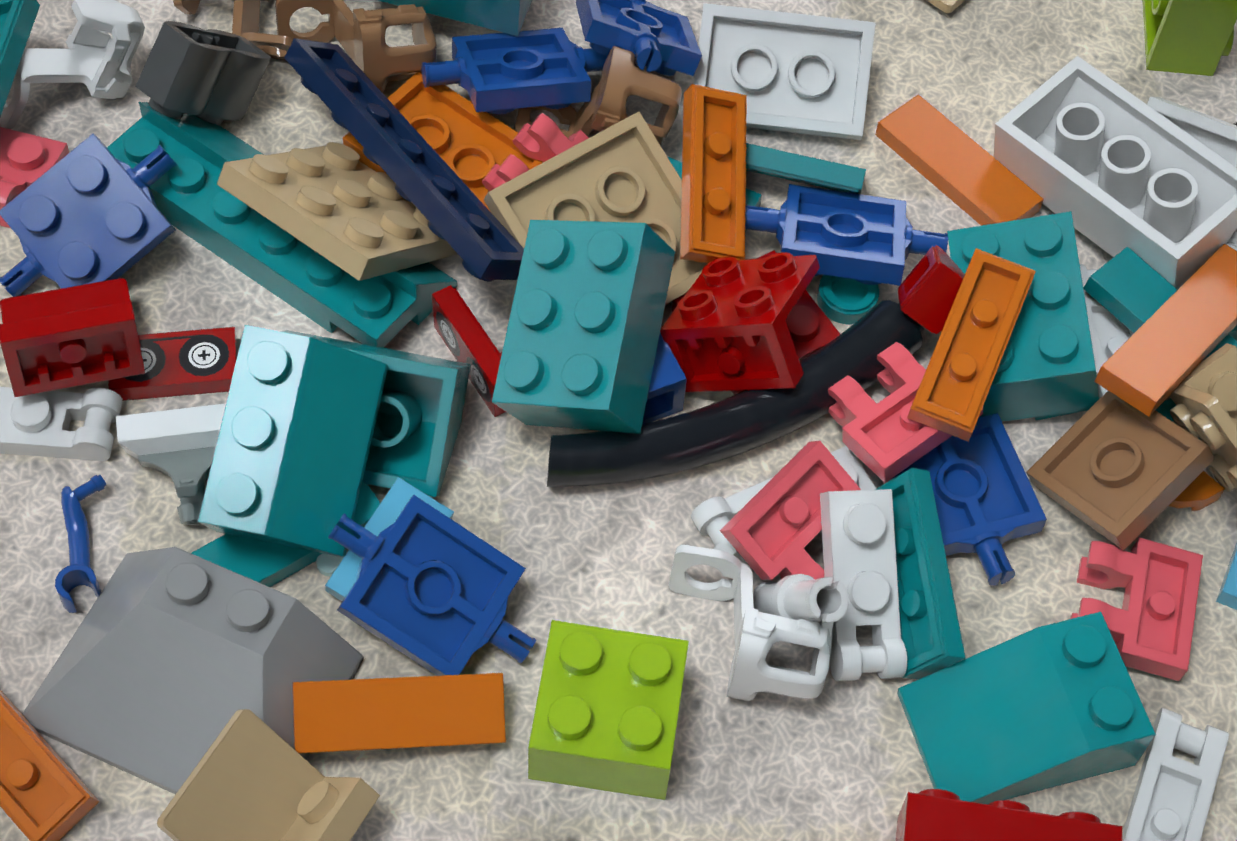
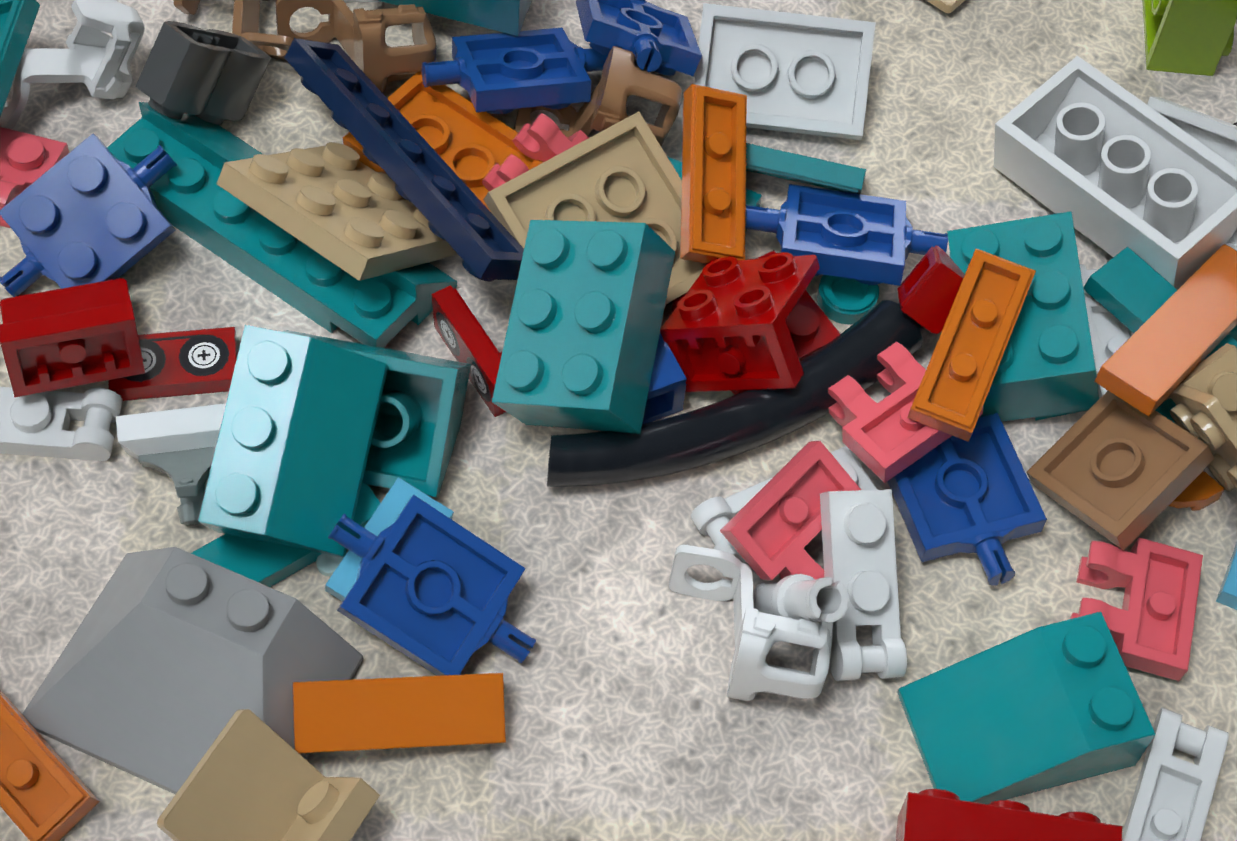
(79, 544): blue piece -> none
(607, 710): lime brick -> none
(924, 584): teal tile -> none
(957, 164): orange tile -> none

